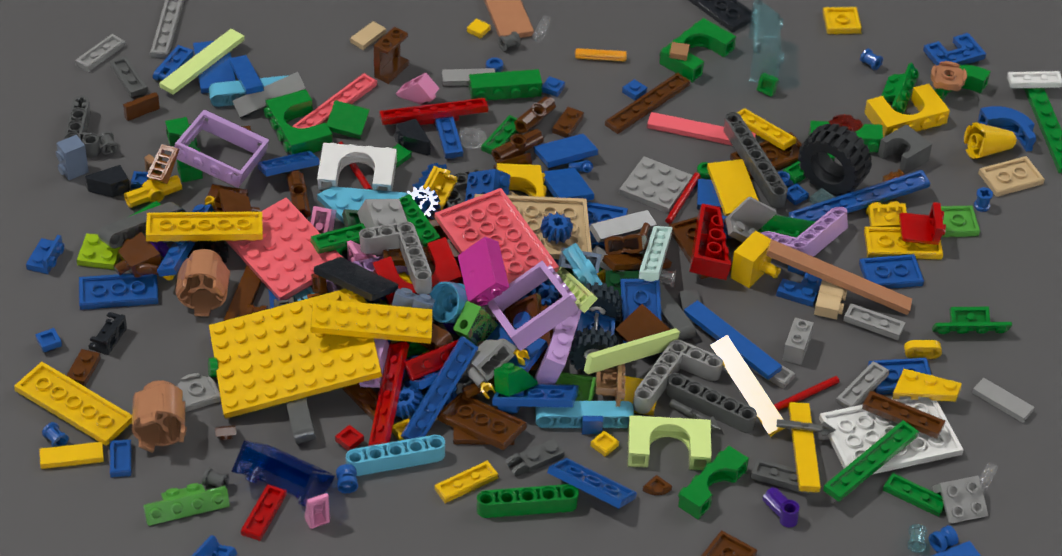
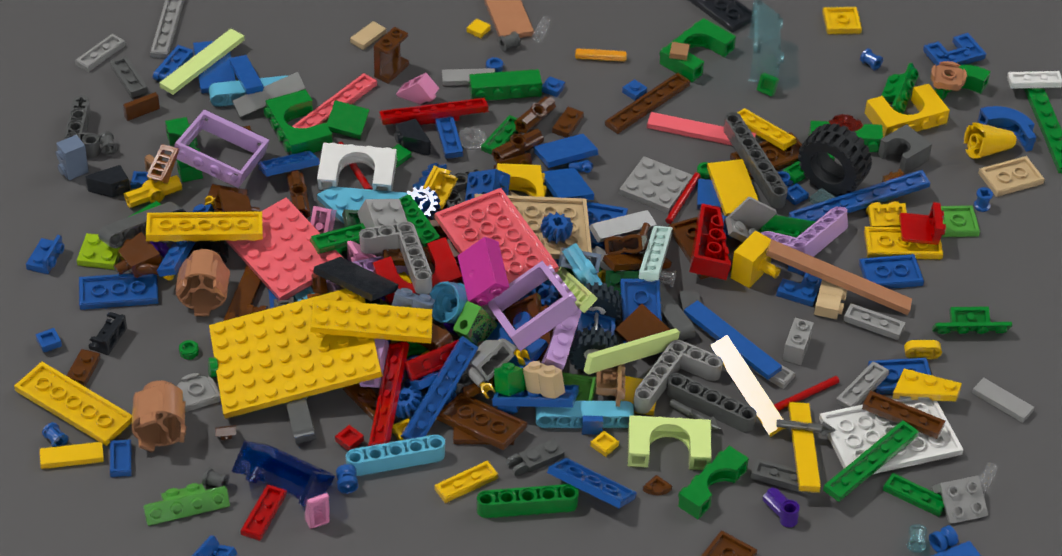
(188, 349): none -> green tile
(544, 380): none -> tan brick

